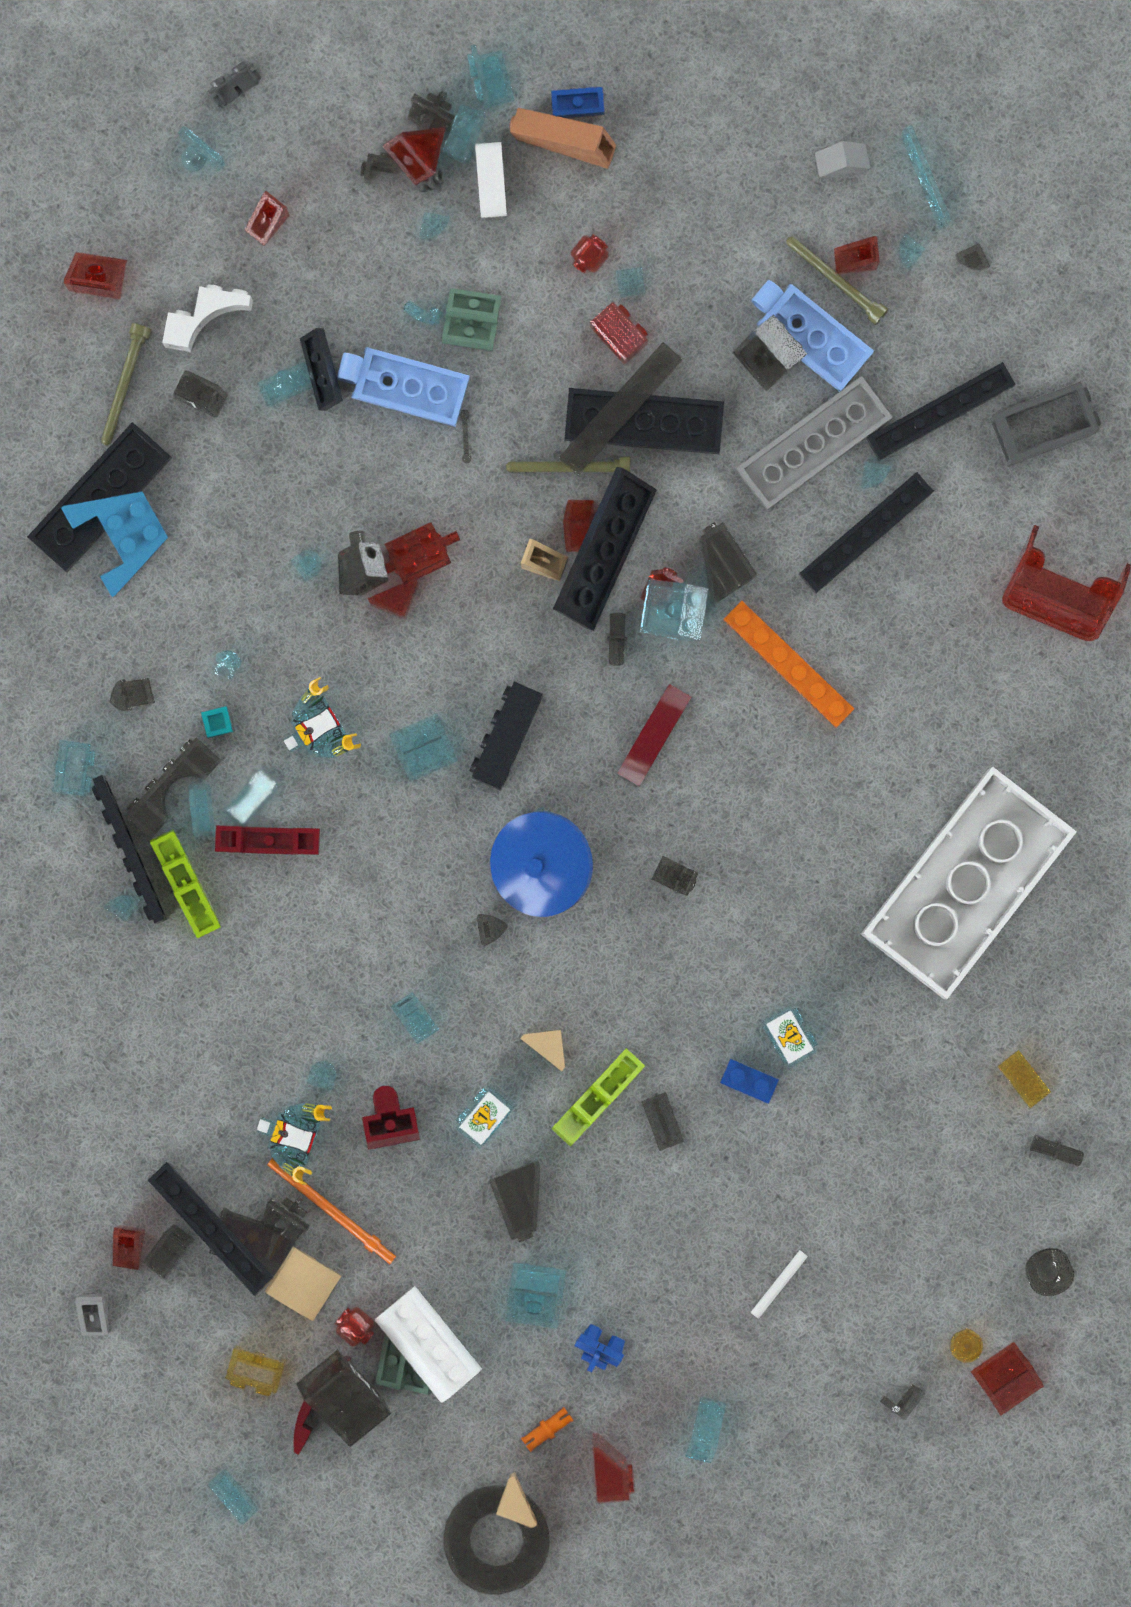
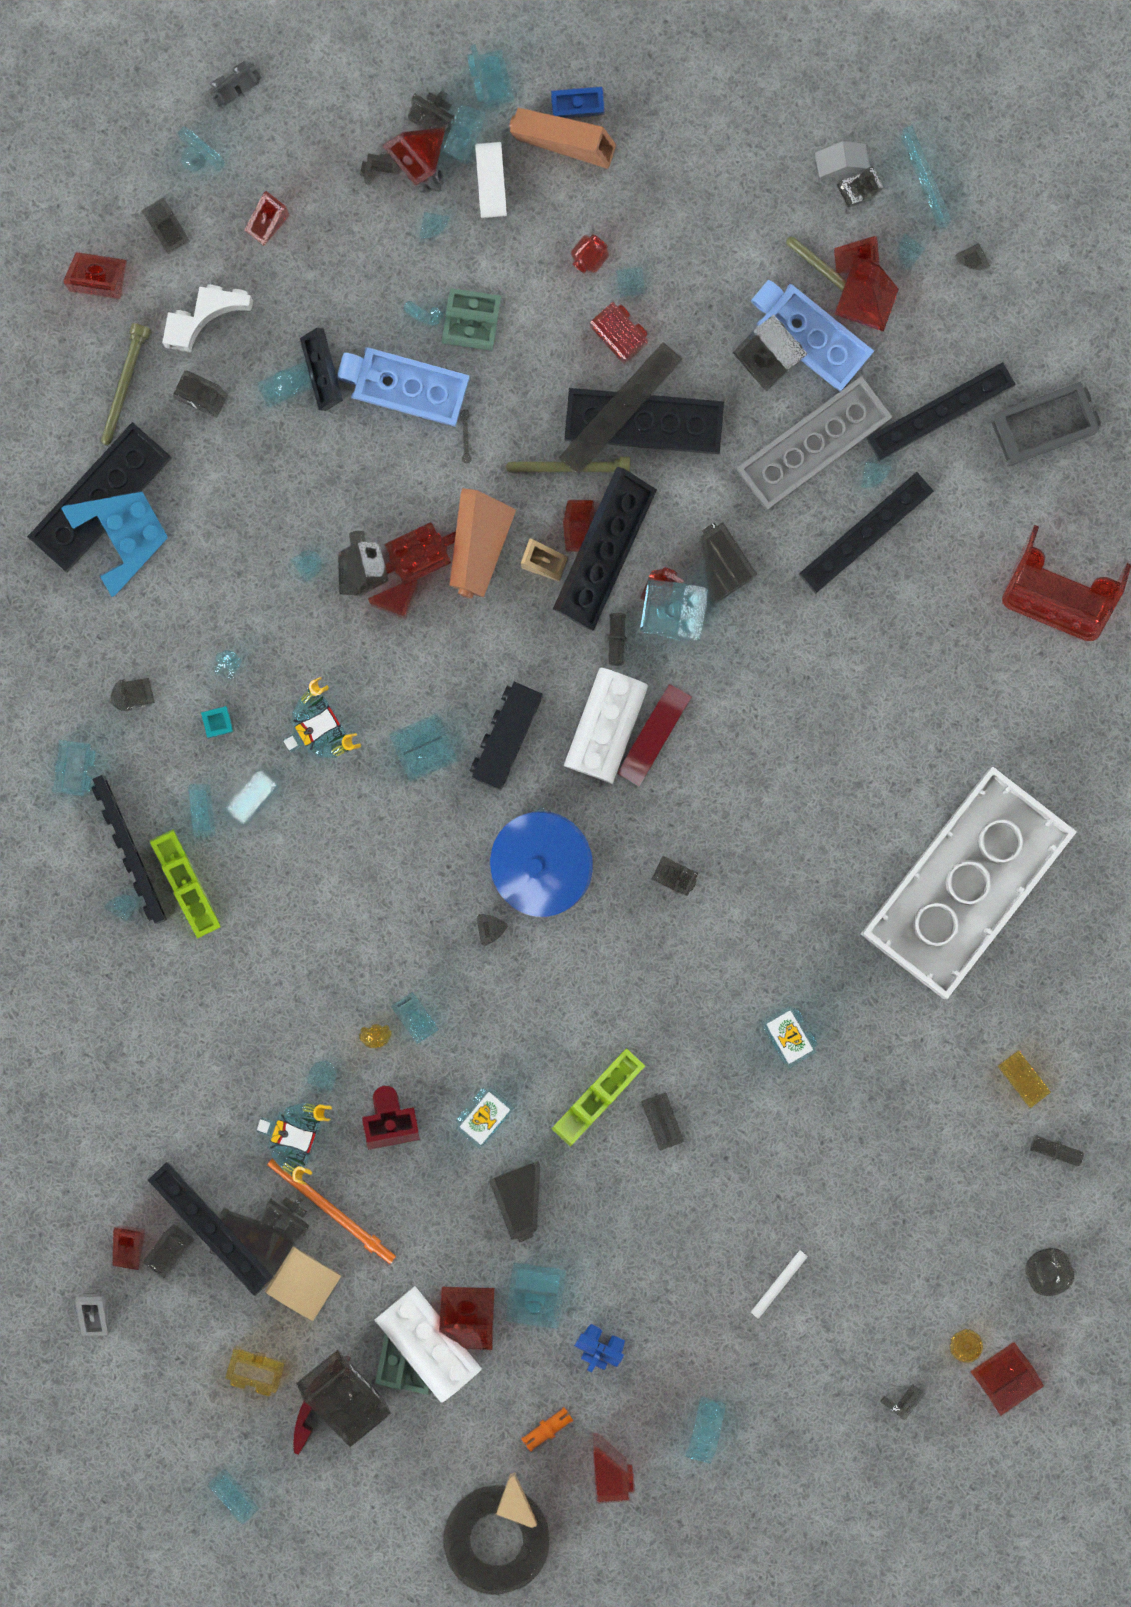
(150, 810): clear smoke arch -> none
(165, 225): none -> clear smoke slope
(267, 840): dark red slope -> none
(354, 1326): clear red head -> none
(375, 1036): none -> clear yellow plate
(468, 1316): none -> clear red slope
(478, 541): none -> nougat slope
(548, 1045): tan slope -> none
(606, 725): none -> white container
(749, 1081): blue plate -> none
(788, 664): orange plate -> none
(860, 187): none -> clear smoke bracket
(867, 295): none -> clear red slope

